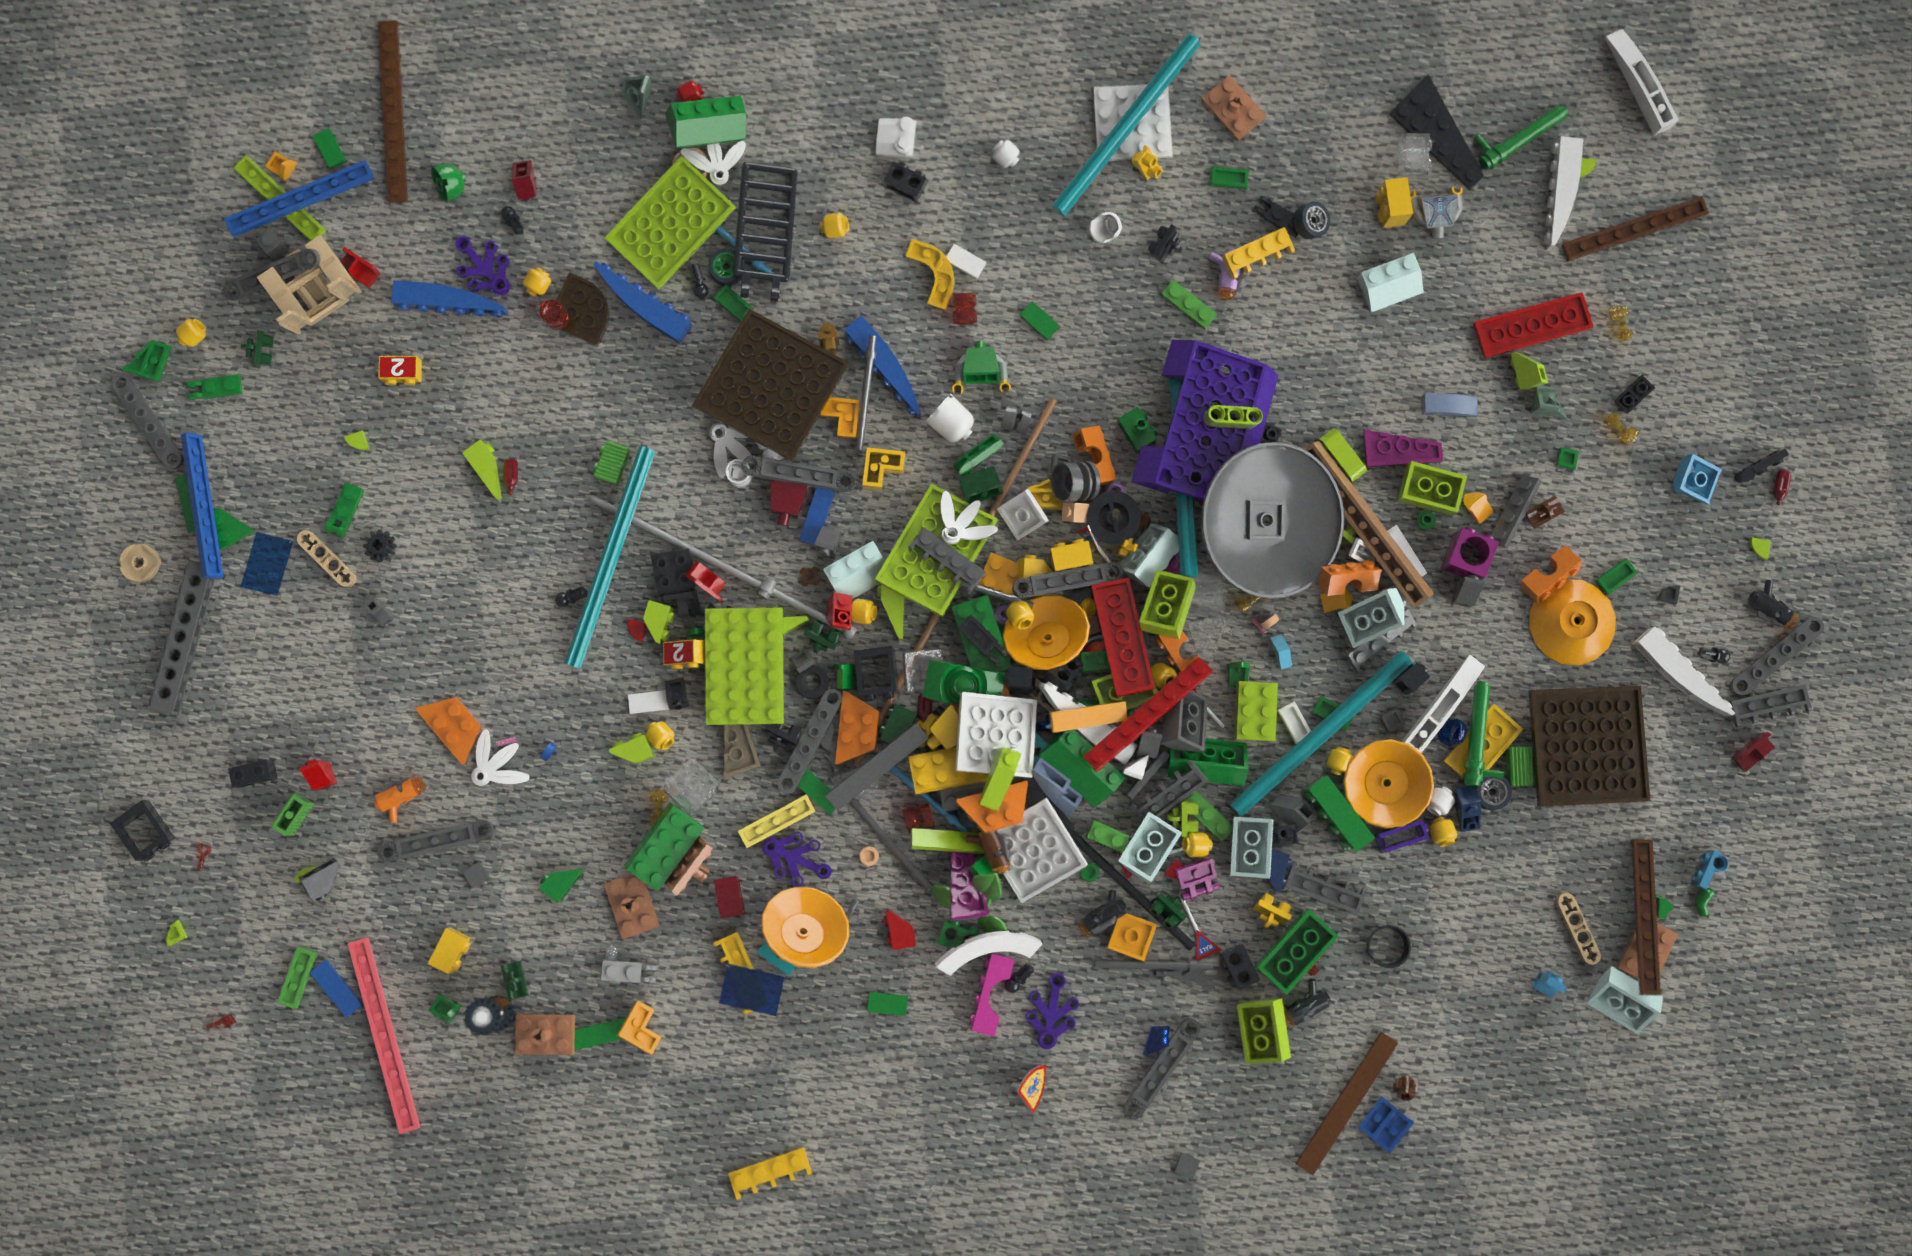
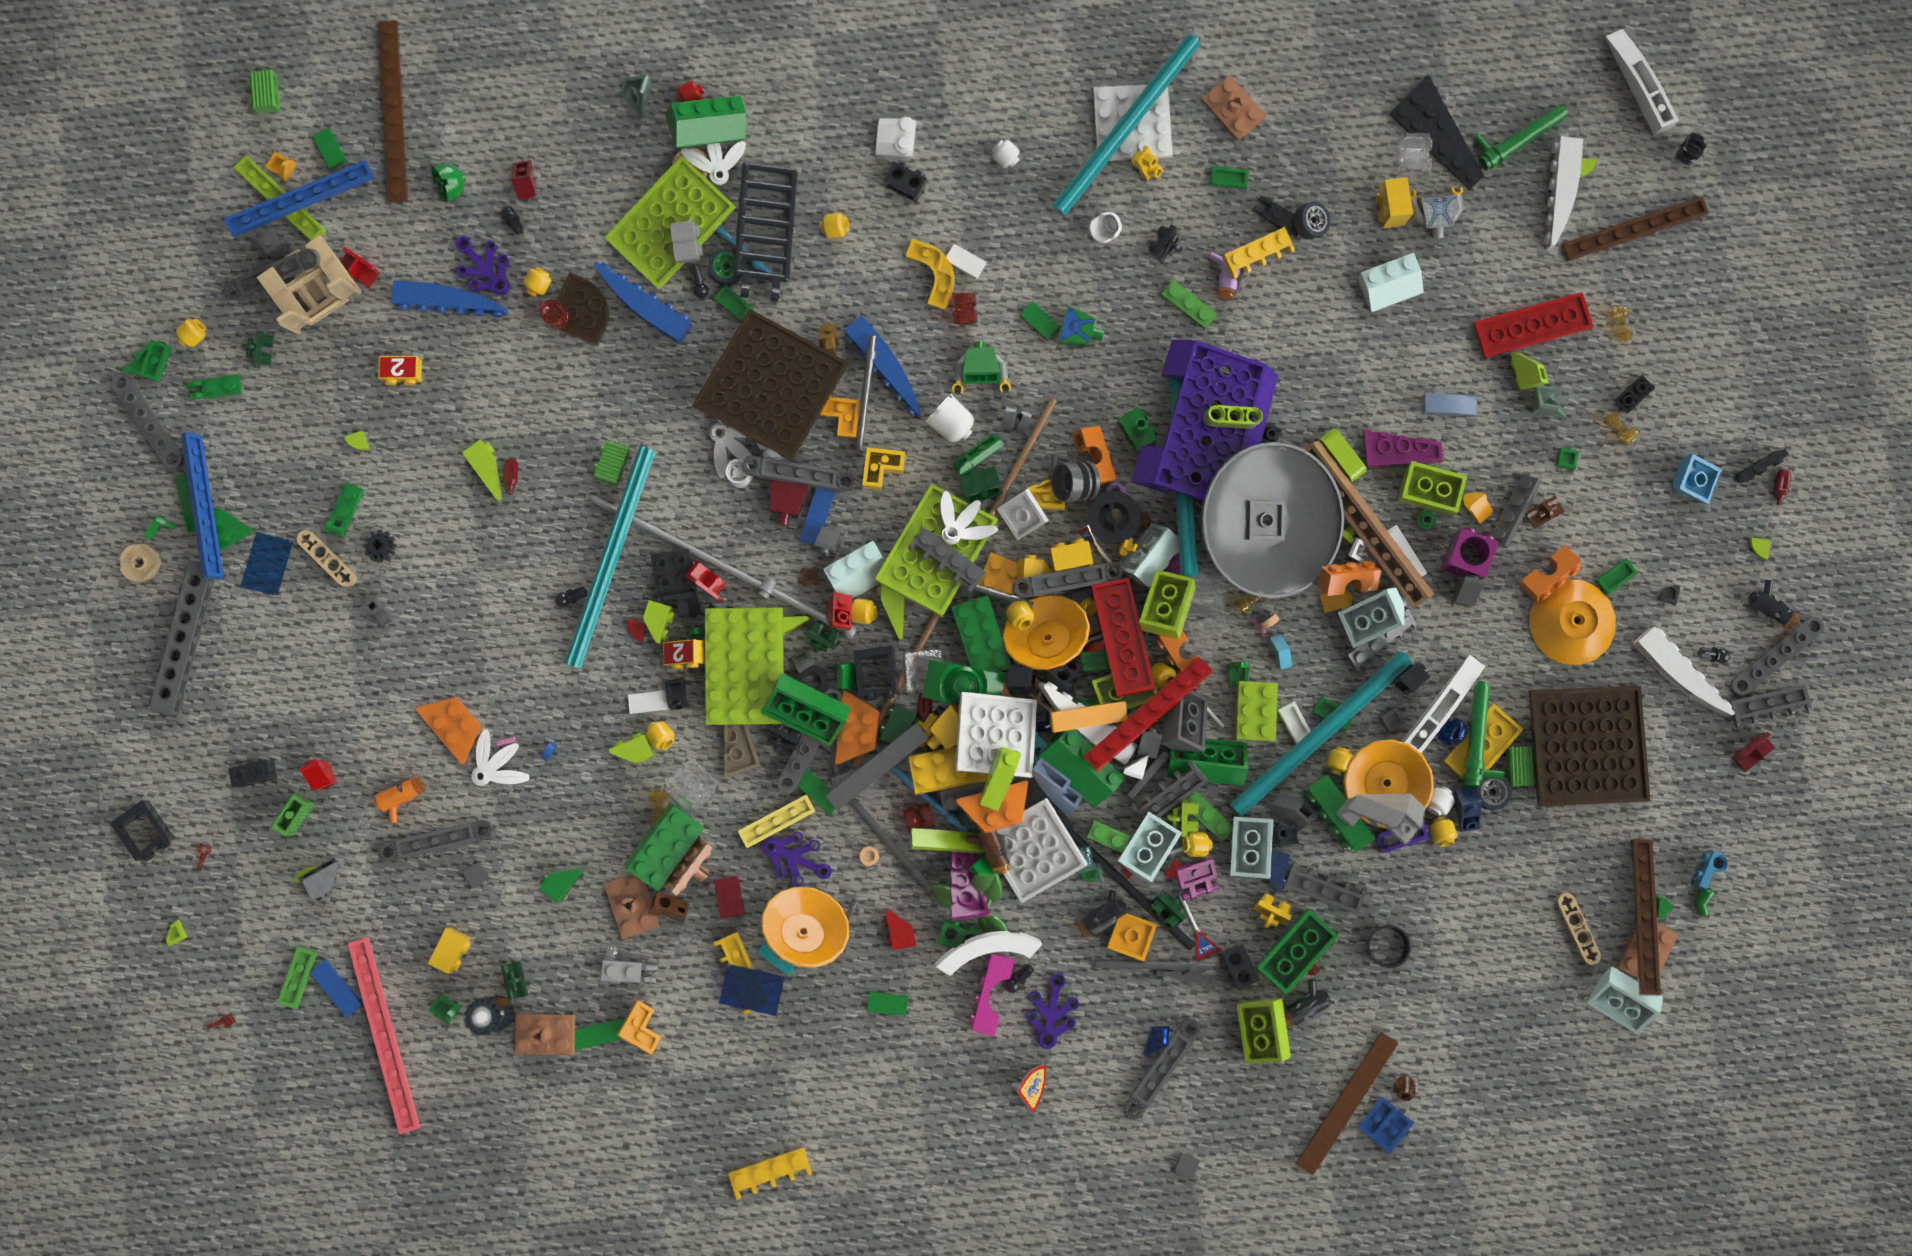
(155, 524): none -> green tile
(264, 91): none -> bright green brick
(668, 906): none -> reddish brown leg
(685, 241): none -> light grey brick
(806, 709): none -> green slope
(981, 638): black hinge -> none
(1001, 620): medium lavender plate -> none
(1075, 512): light nougat brick -> none
(1078, 329): none -> torso
(1091, 866): none -> clear light blue bracket
(1396, 812): none -> light grey panel
(1549, 984): dark azure plate -> none
(1691, 149): none -> black gear

